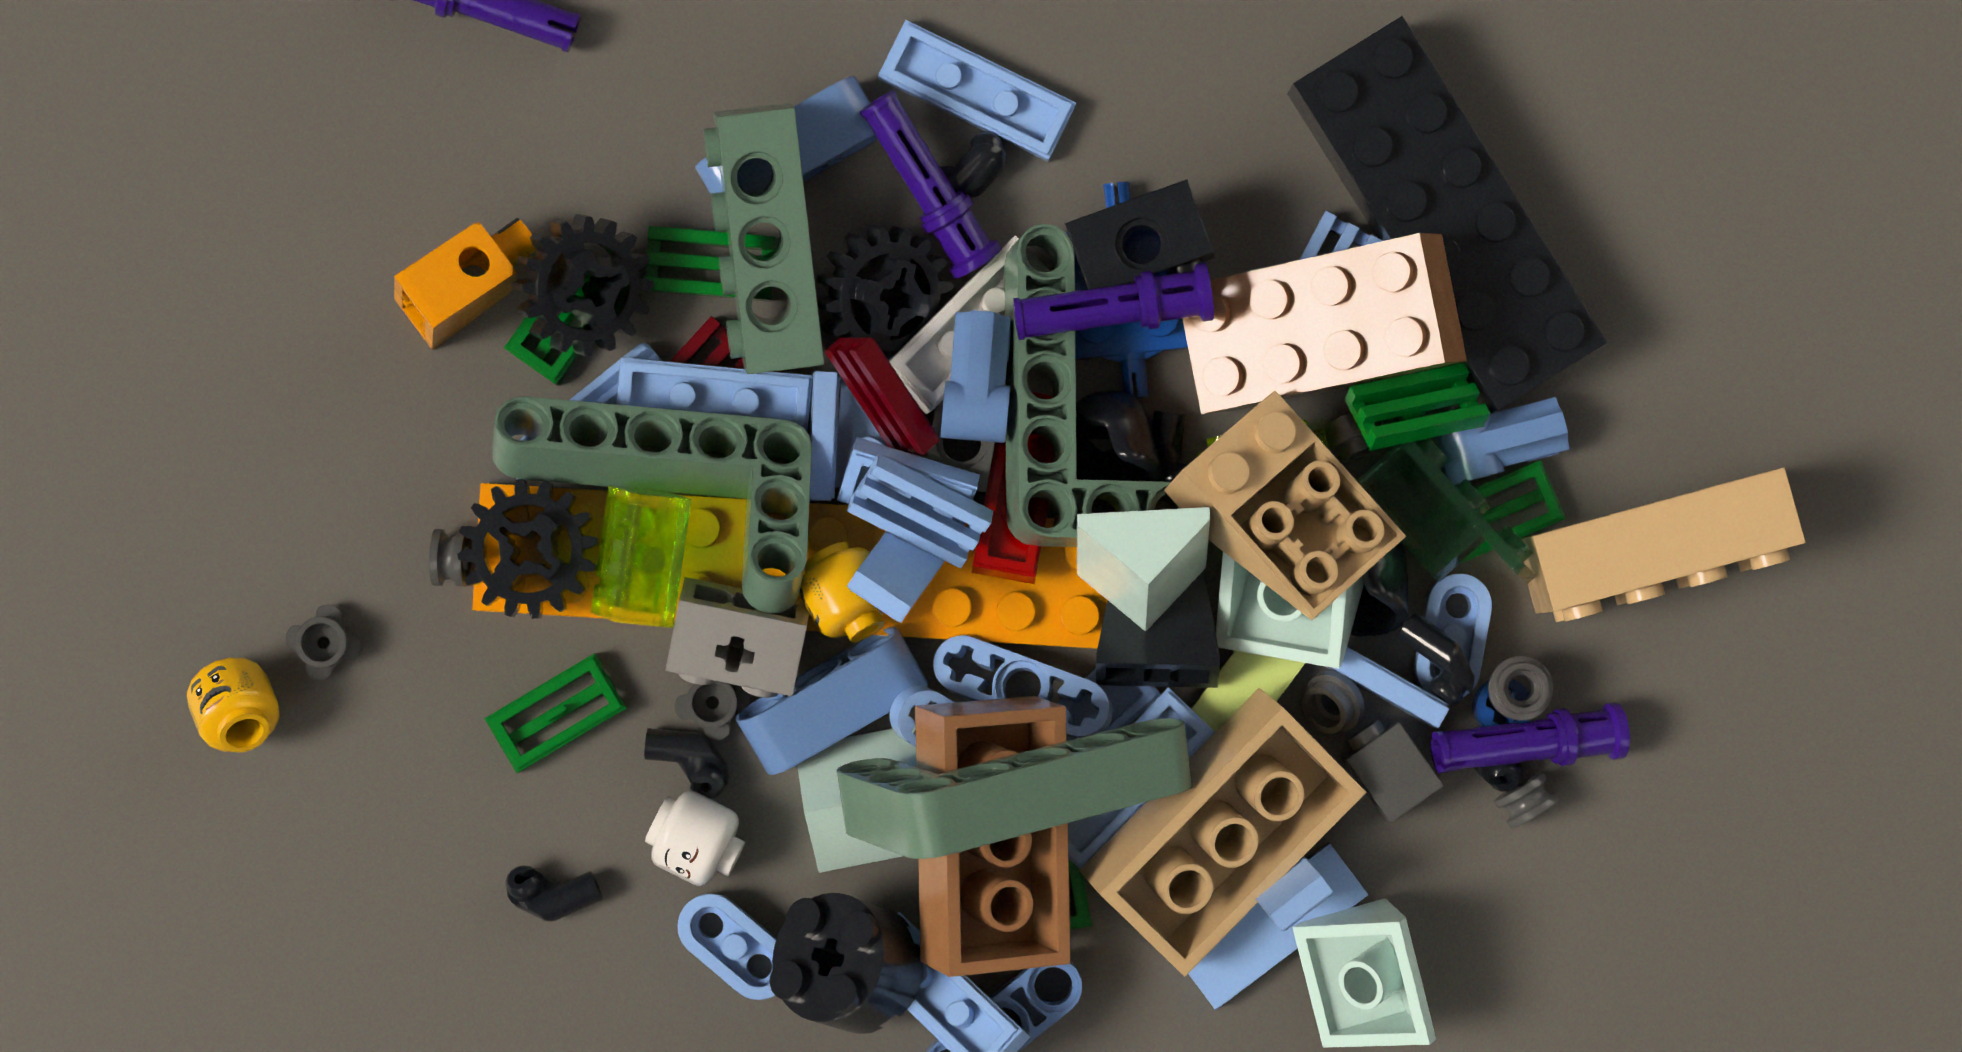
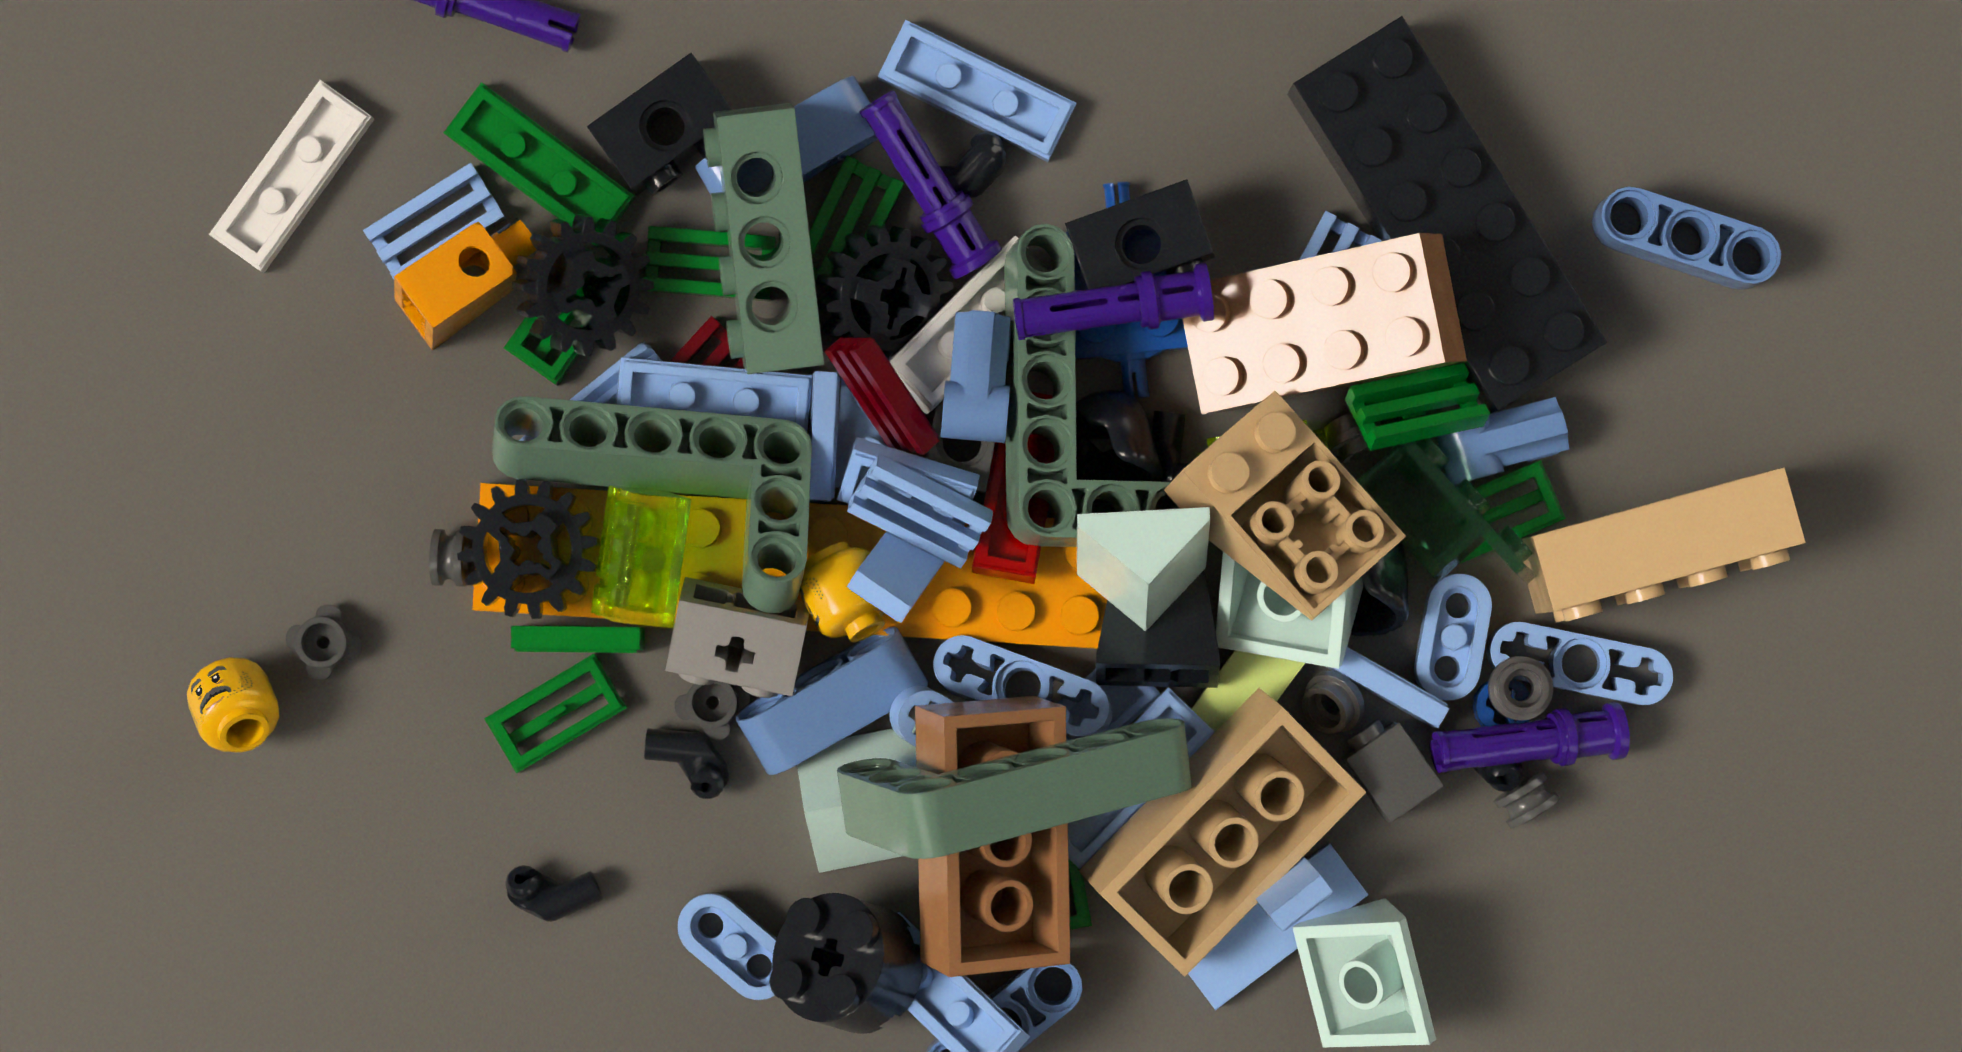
(291, 176): none -> white tile
(424, 201): none -> light blue tile
(535, 160): none -> green tile
(577, 639): none -> green tile
(626, 128): none -> black brick
(695, 838): white head -> none
(871, 178): none -> green tile
(1445, 653): black arm -> none
(1629, 656): none -> light blue beam
(1716, 233): none -> medium blue beam

